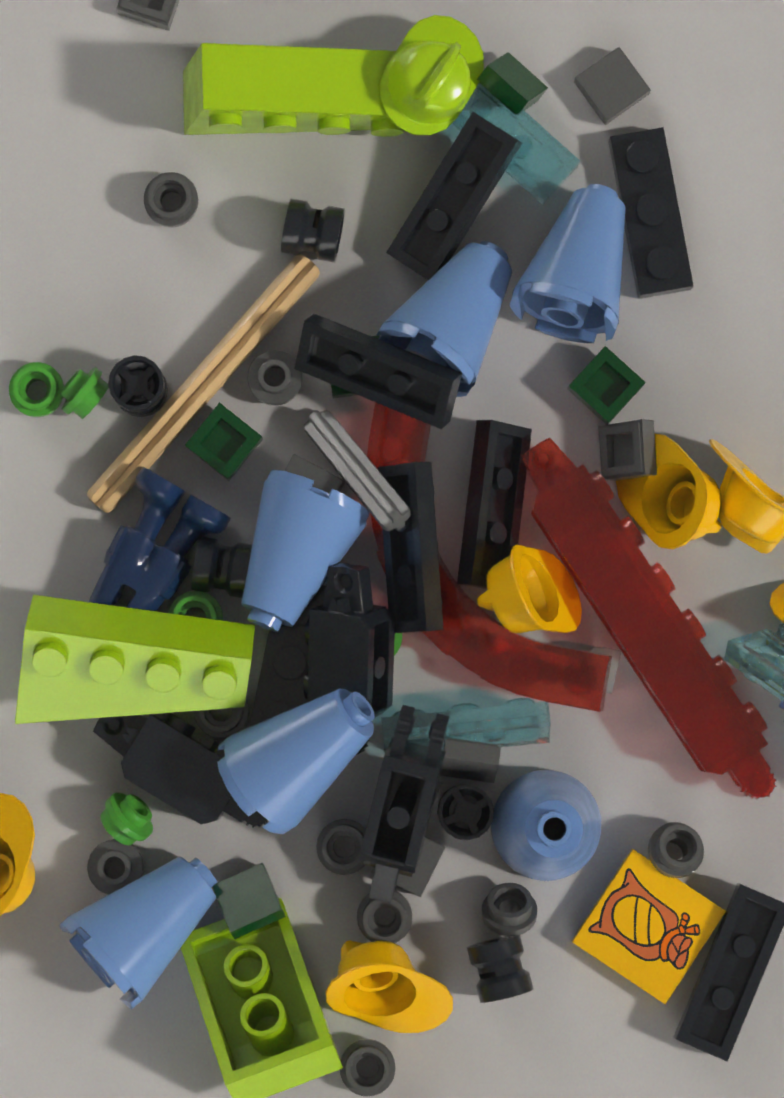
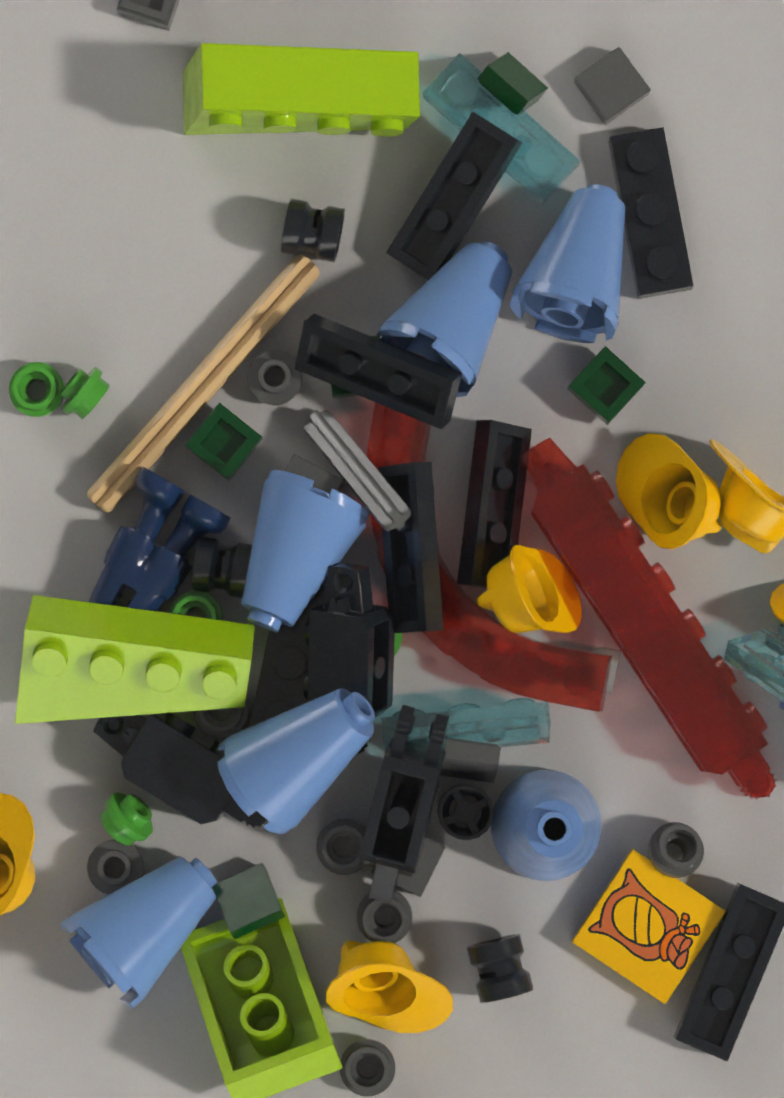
(131, 379): black wheel -> none
(164, 184): dark grey plate -> none
(431, 75): lime piece -> none
(512, 899): dark grey plate -> none
(627, 450): dark grey tile -> none

